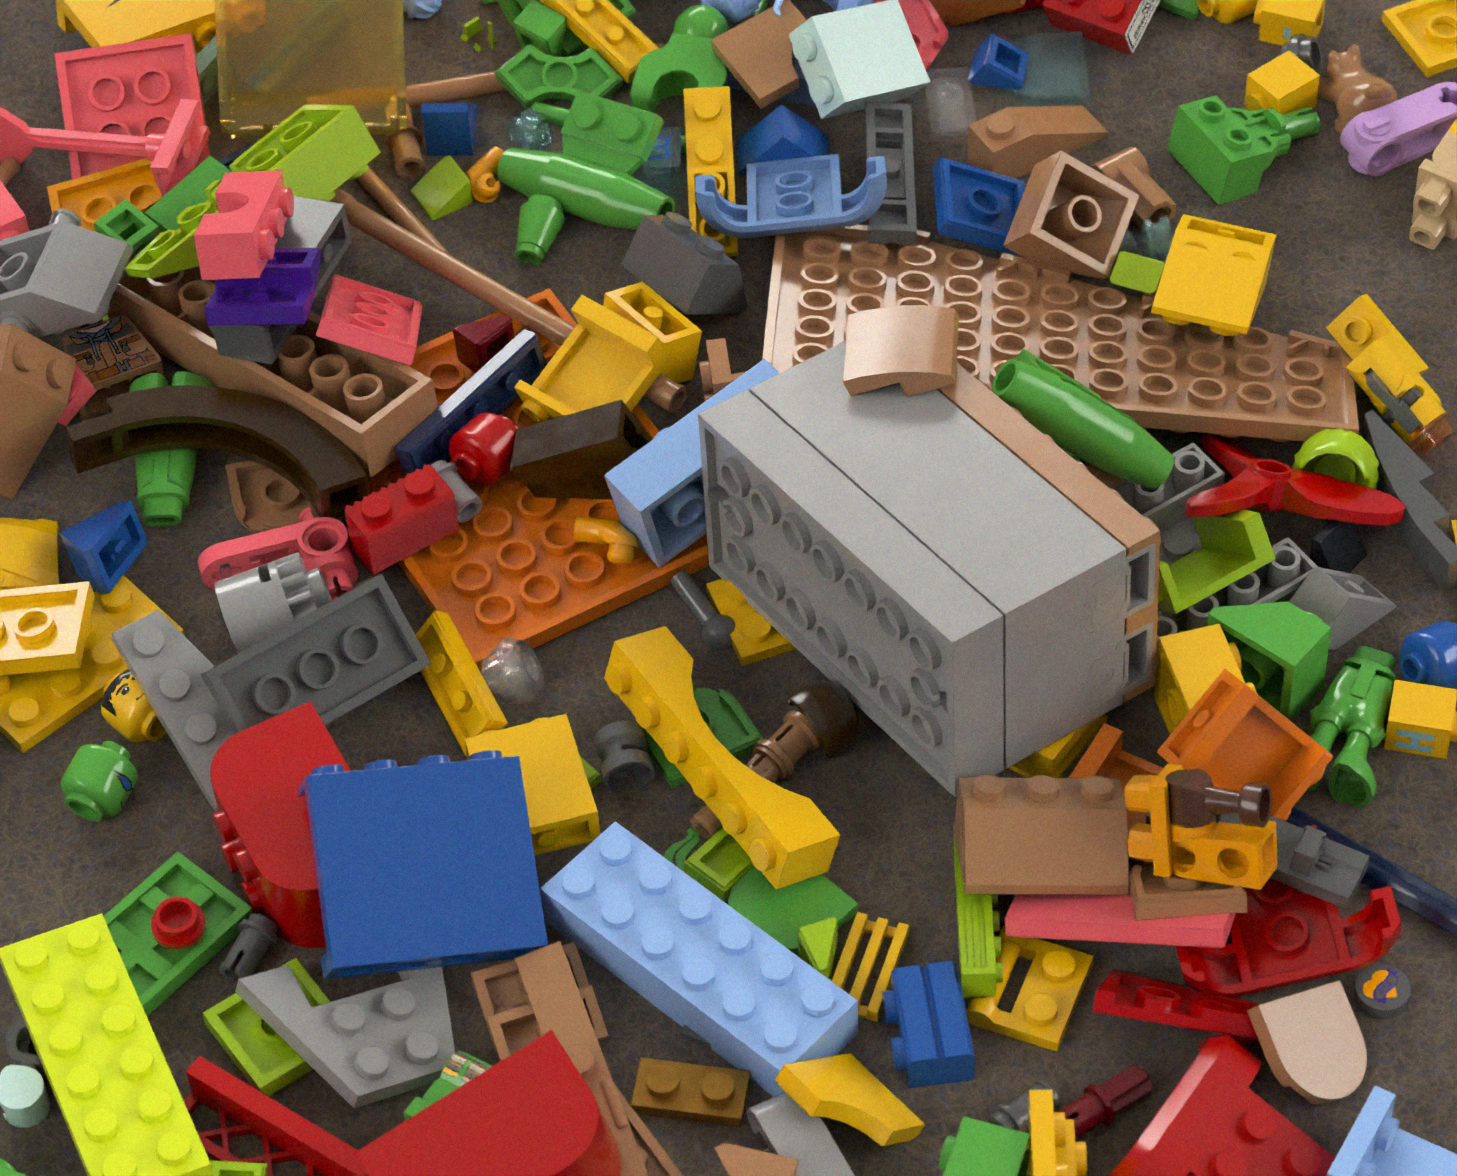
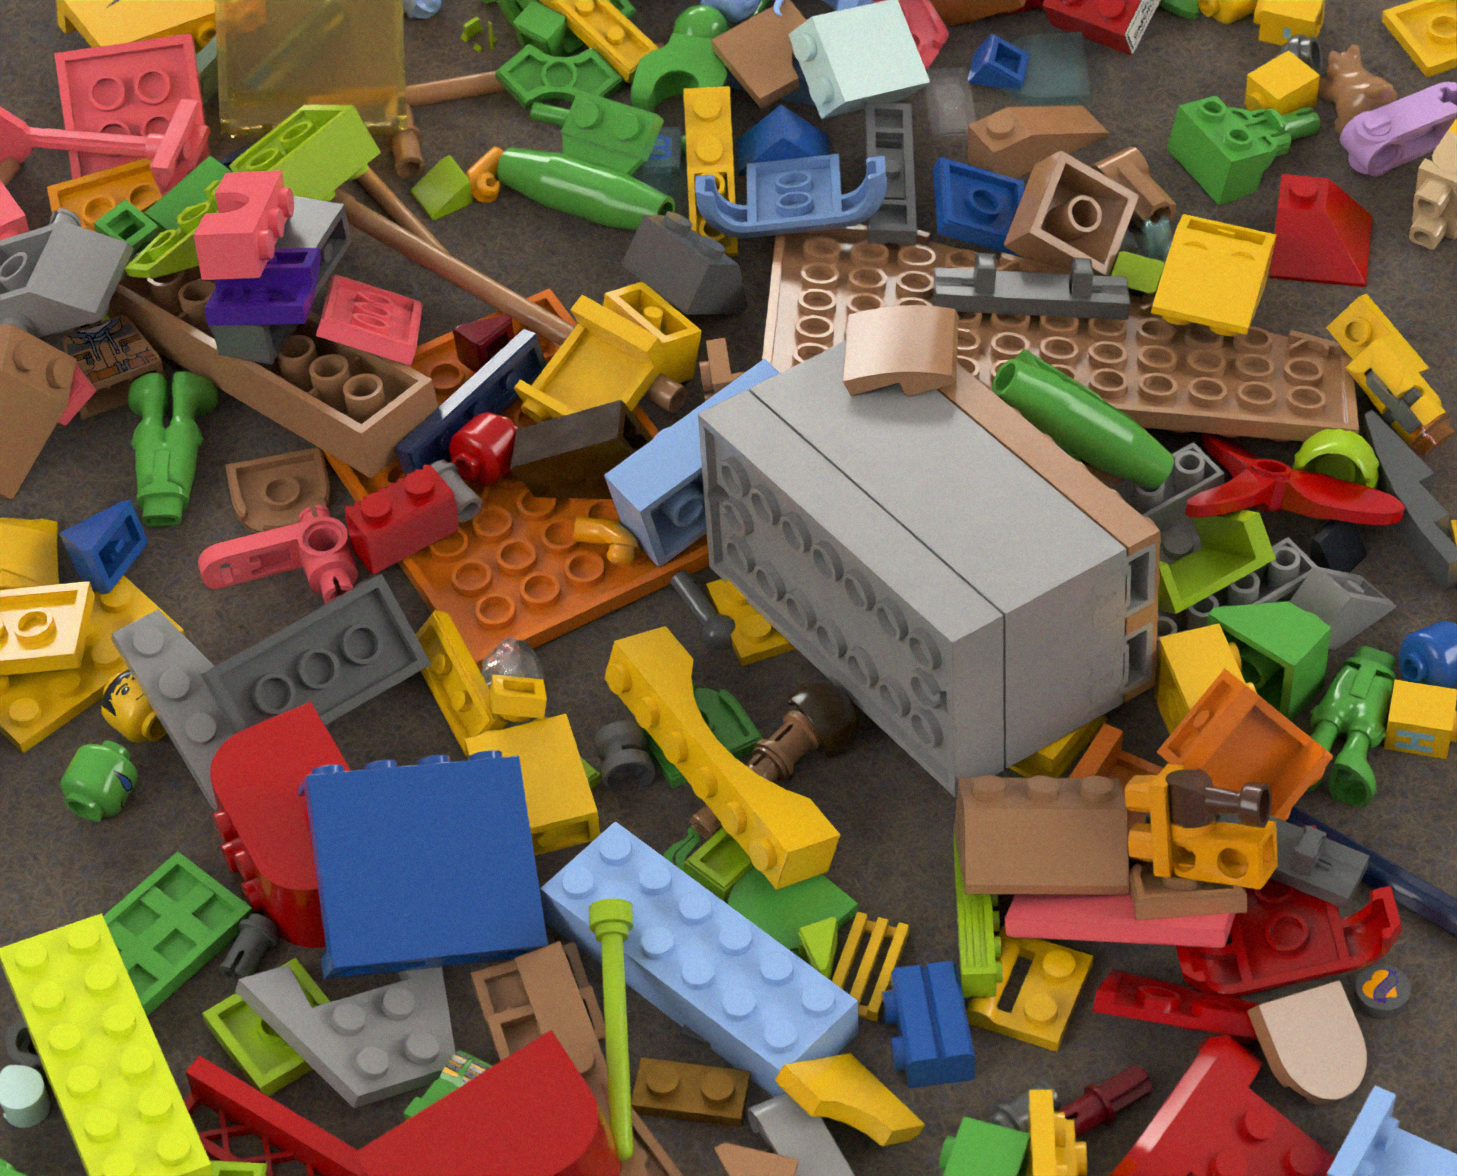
(178, 923): red plate -> none
(225, 423): dark brown arch -> none
(269, 598): light grey gear -> none
(449, 128): blue slope -> none
(517, 698): none -> yellow plate
(529, 130): clear light blue bush -> none
(538, 227): bright green cone -> none
(610, 923): none -> lime piece
(1032, 293): none -> dark grey hinge
(1320, 233): none -> red slope

